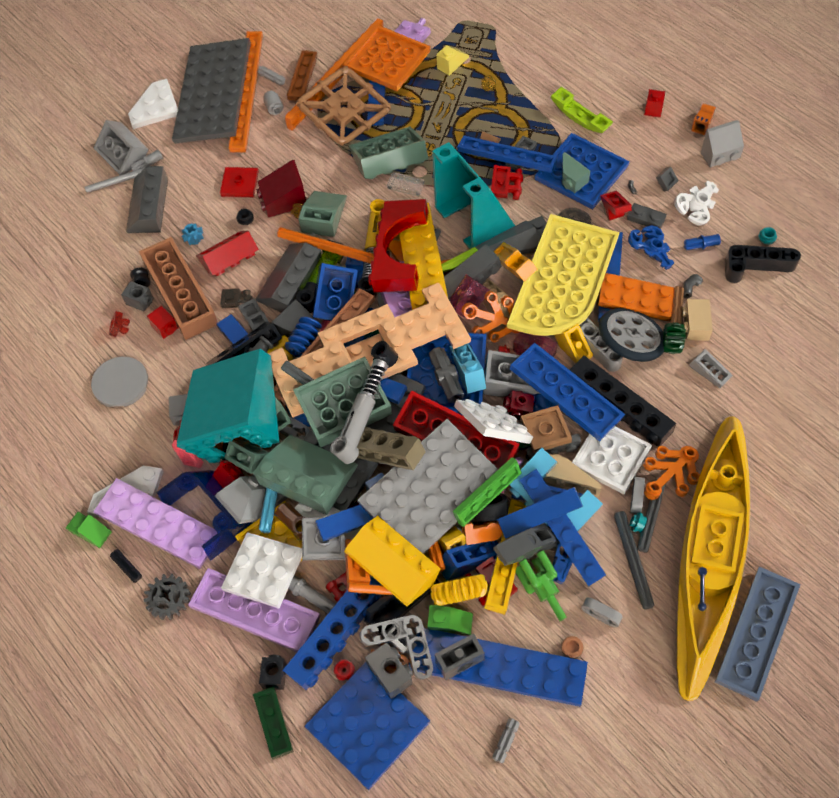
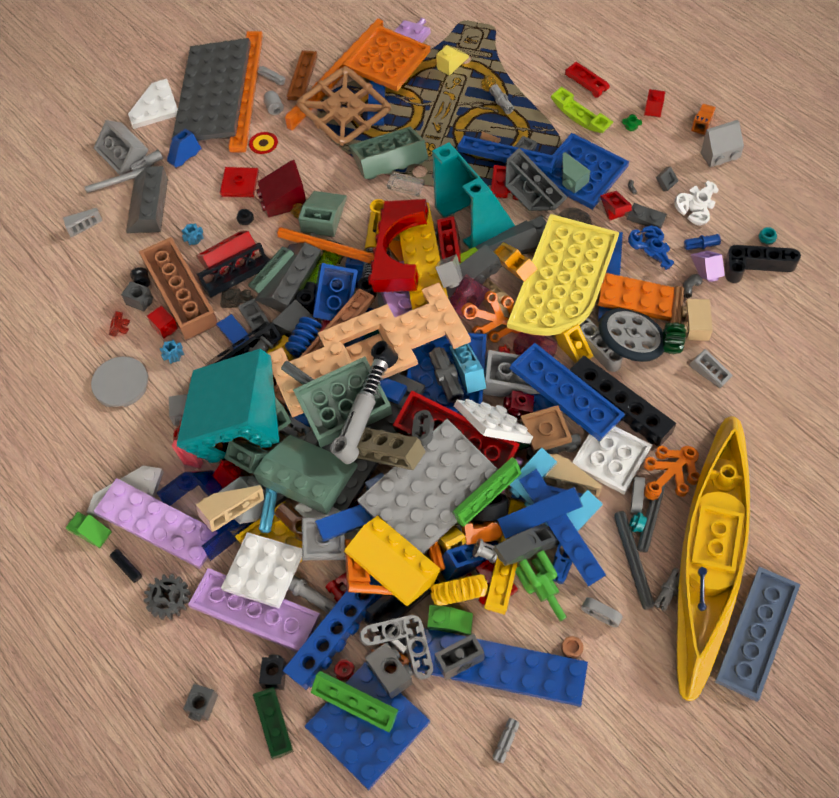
(77, 223): none -> light grey slope
(172, 351): none -> dark azure gear
(182, 148): none -> blue slope
(196, 694): none -> dark grey brick
(225, 506): none -> tan slope
(234, 276): none -> black fence
(263, 142): none -> sticker
(270, 269): none -> sand green tile
(354, 701): none -> bright green plate
(427, 427): none -> dark grey beam
(449, 237): none -> red slope
(449, 271): none -> light grey slope
(484, 550): none -> light grey bush
(501, 99): none -> light grey pin
(530, 184): none -> dark grey wedge
(587, 79): none -> red plate
(632, 122): none -> green plate
(669, 590): none -> light grey pin
(708, 265): none -> lavender slope

